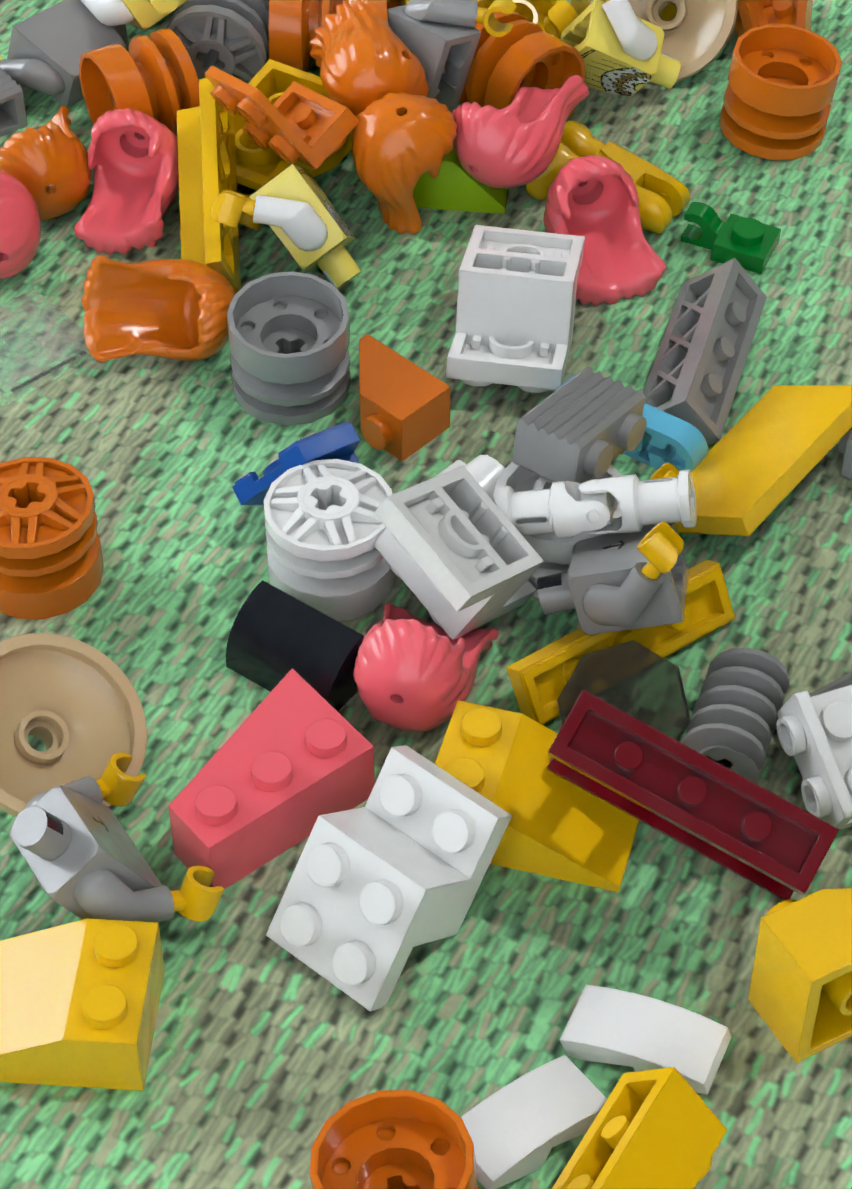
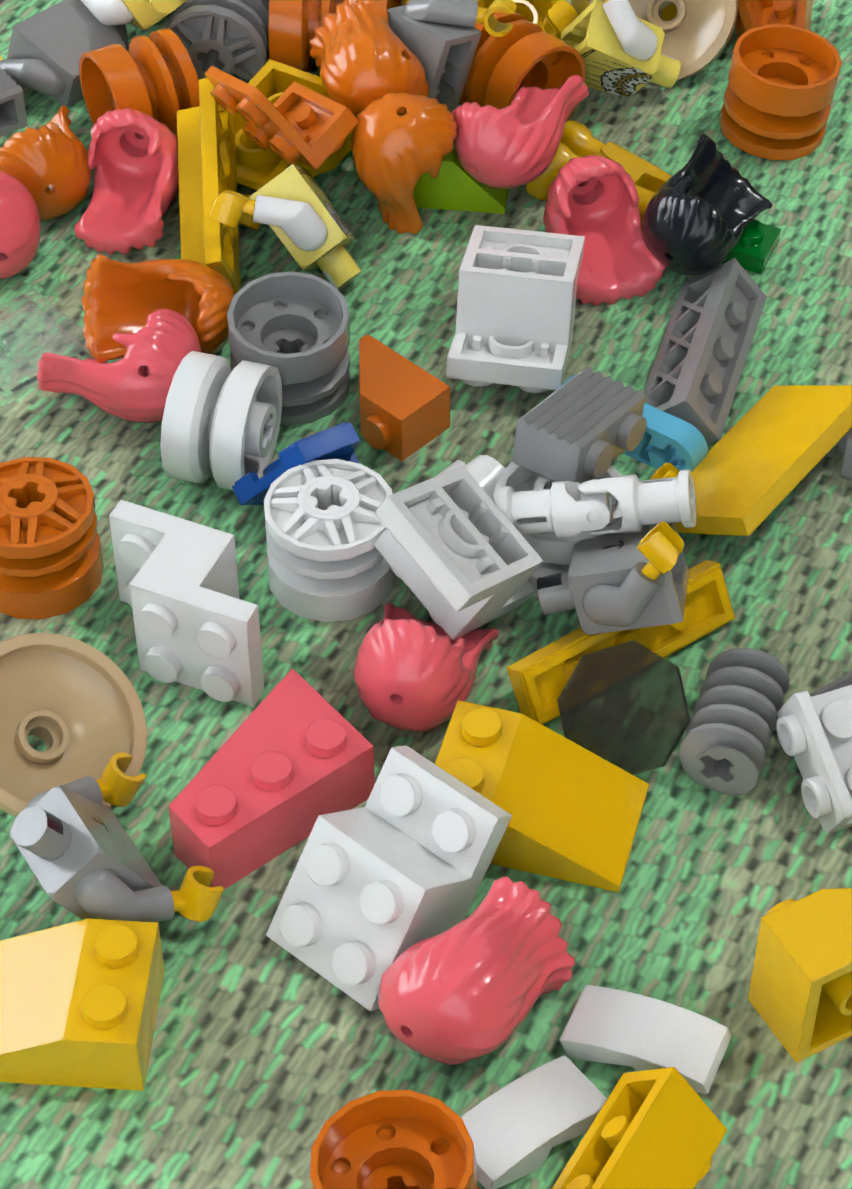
(135, 384): none -> coral piece
(187, 603): none -> white bracket
(220, 419): none -> white wheel
(284, 633): black brick -> none
(477, 980): none -> coral piece
(690, 797): dark red fence -> none
(700, 212): none -> black piece

